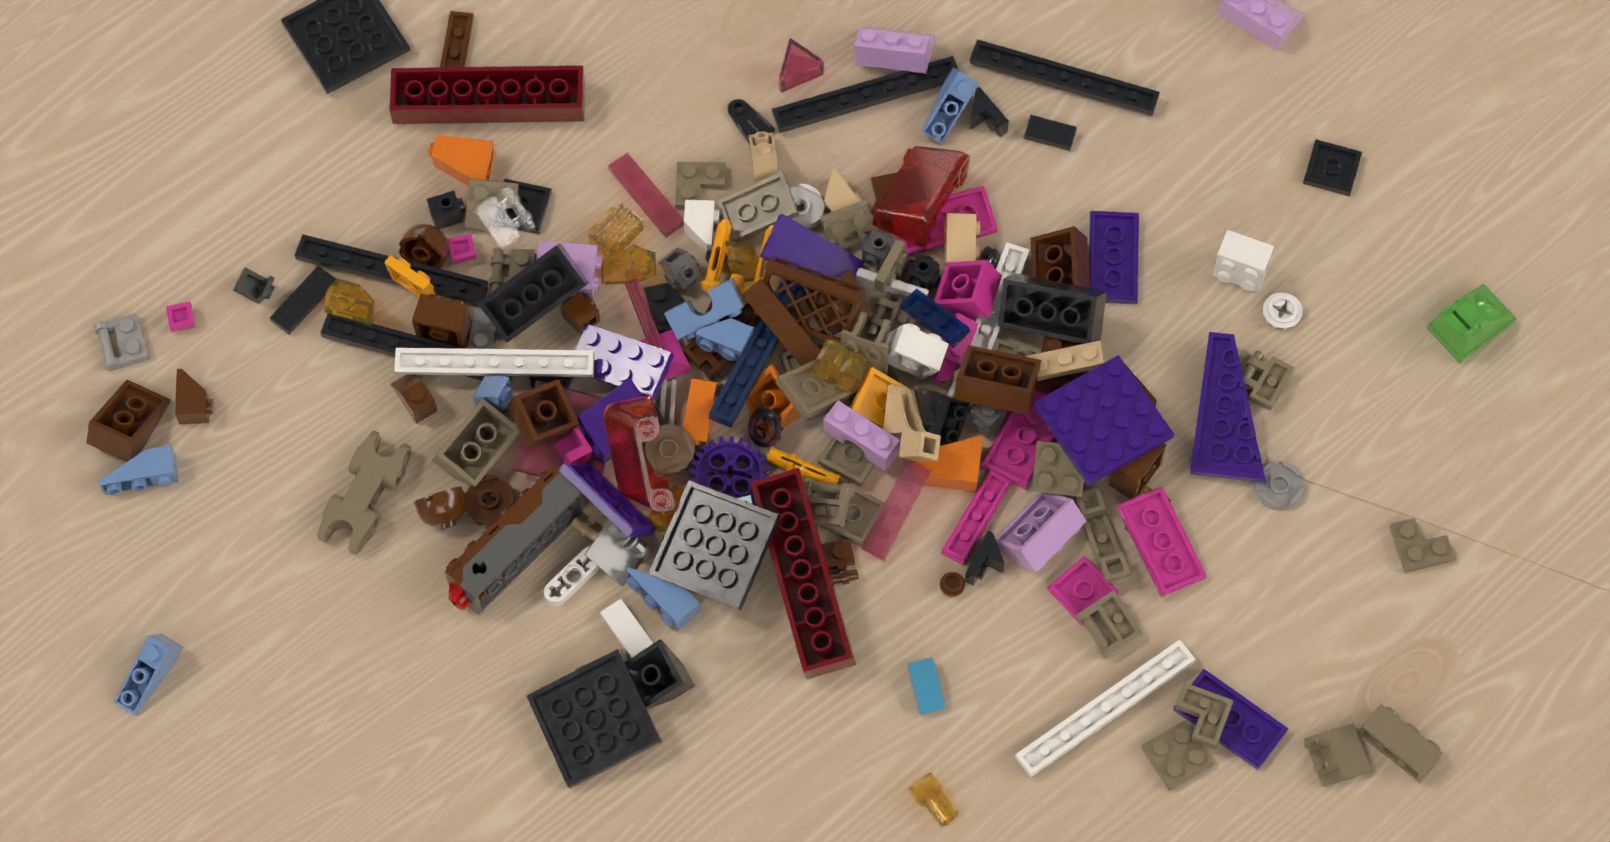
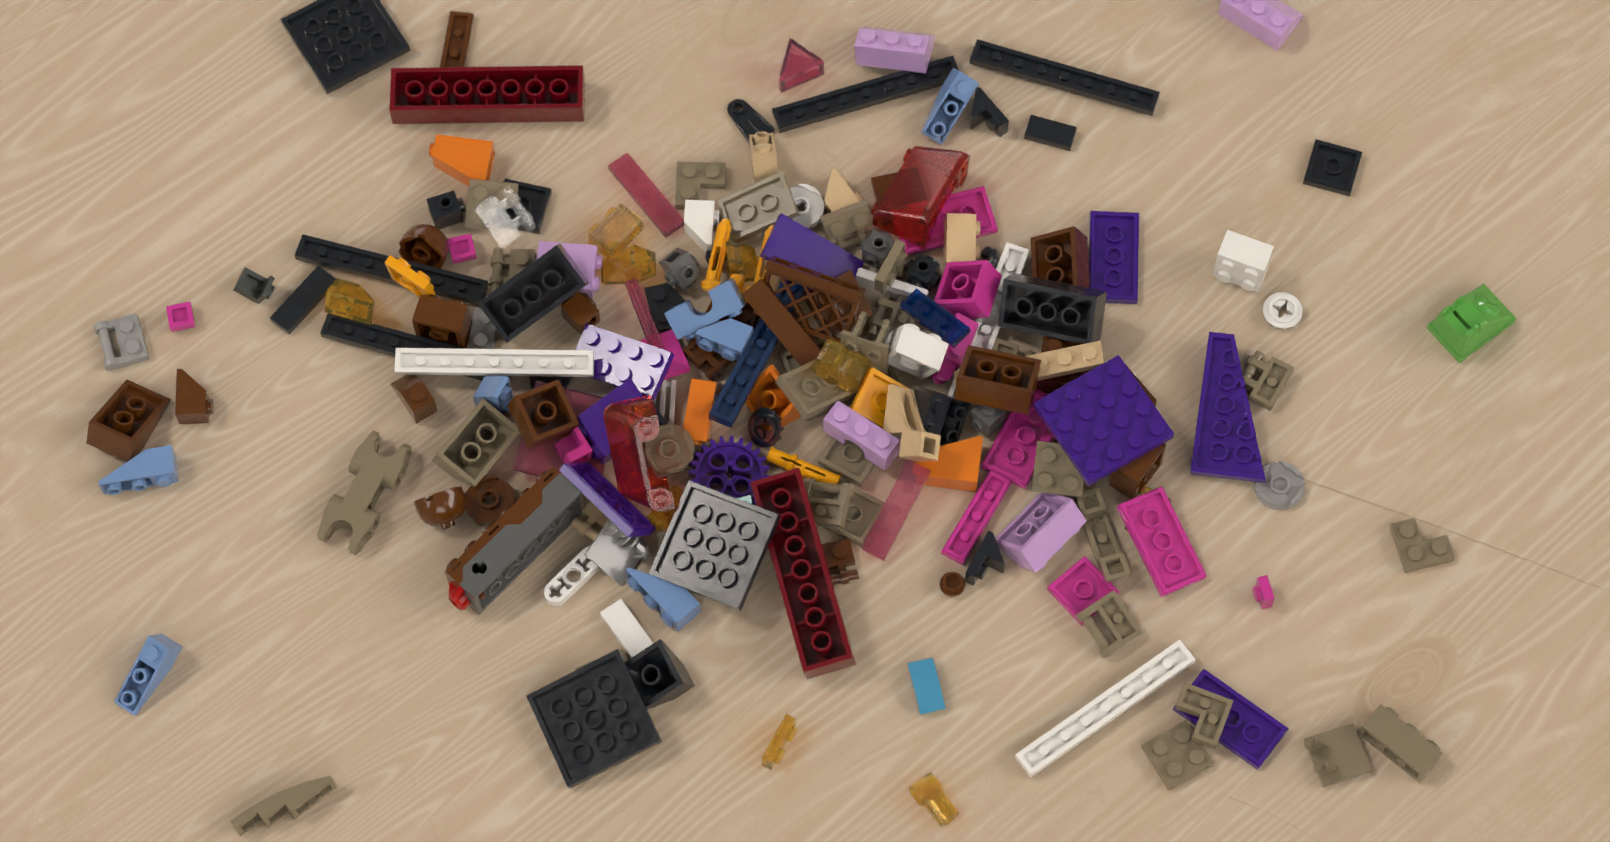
(292, 800): none -> dark tan slope
(774, 751): none -> clear yellow plate
(1263, 592): none -> dark pink plate

